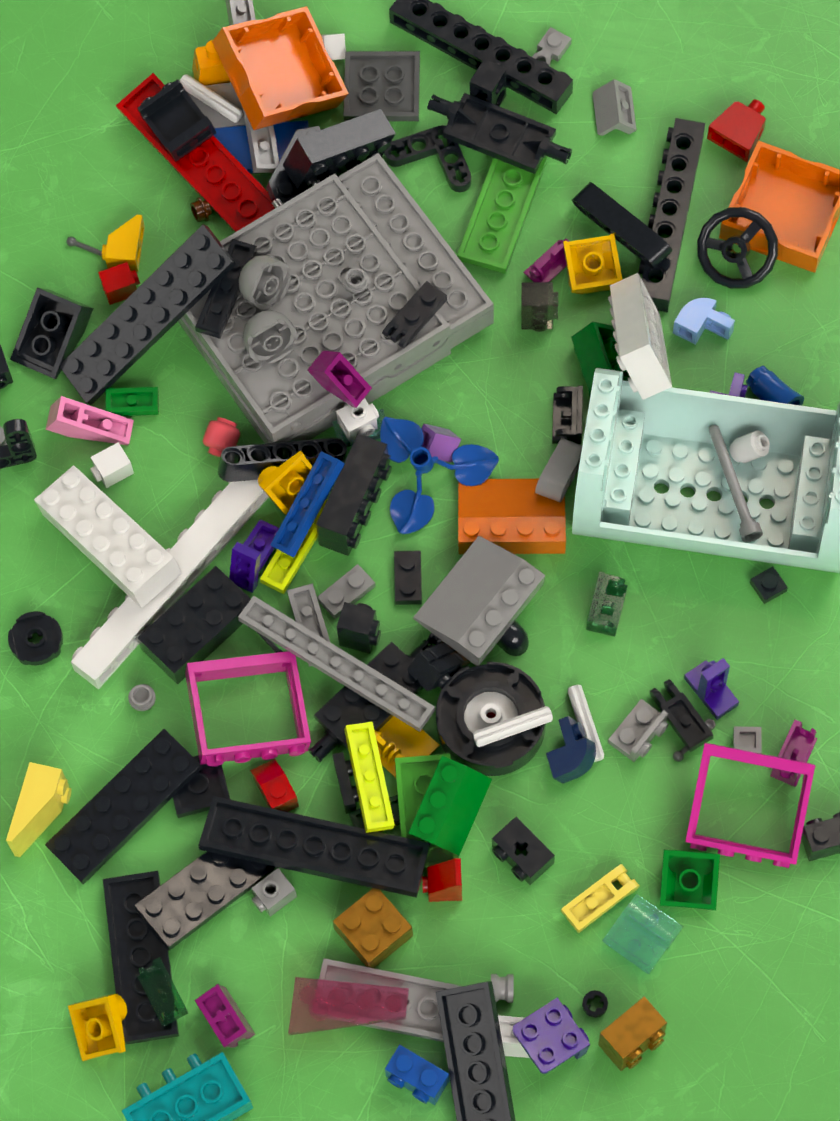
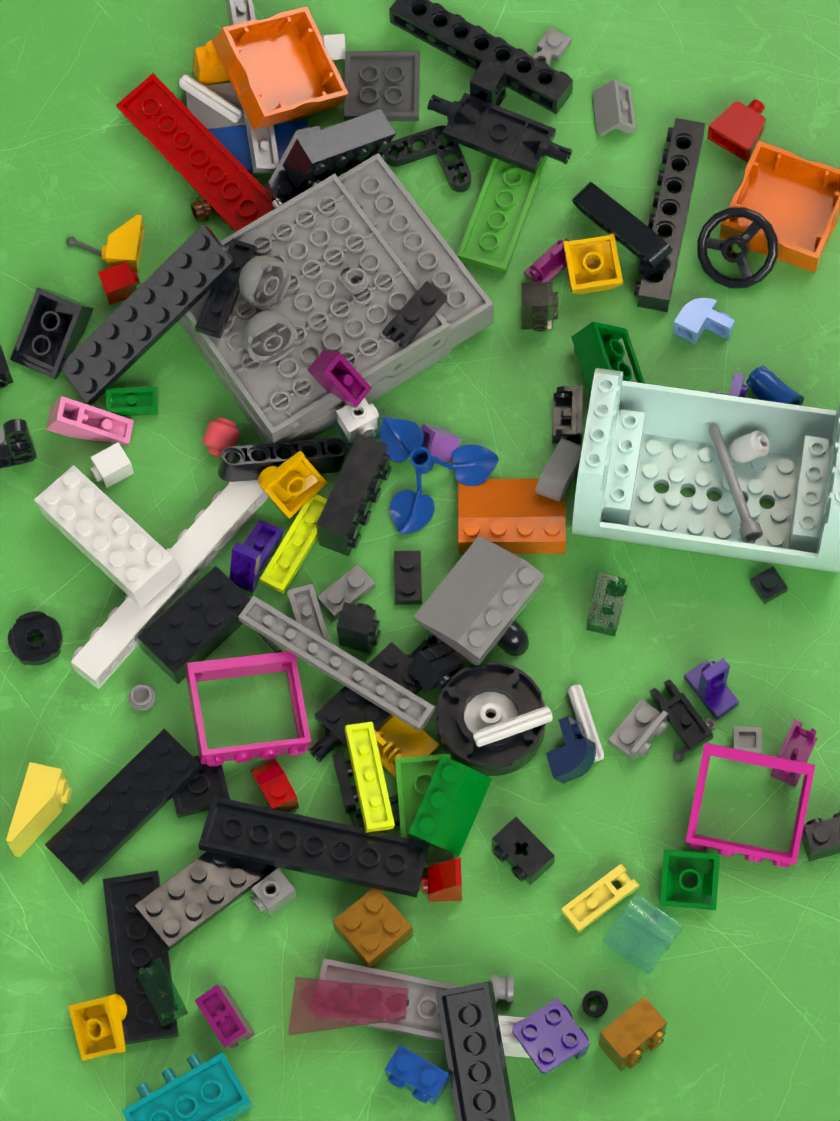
(176, 120): black panel -> none
(307, 504): blue plate -> none
(639, 337): white brick -> none

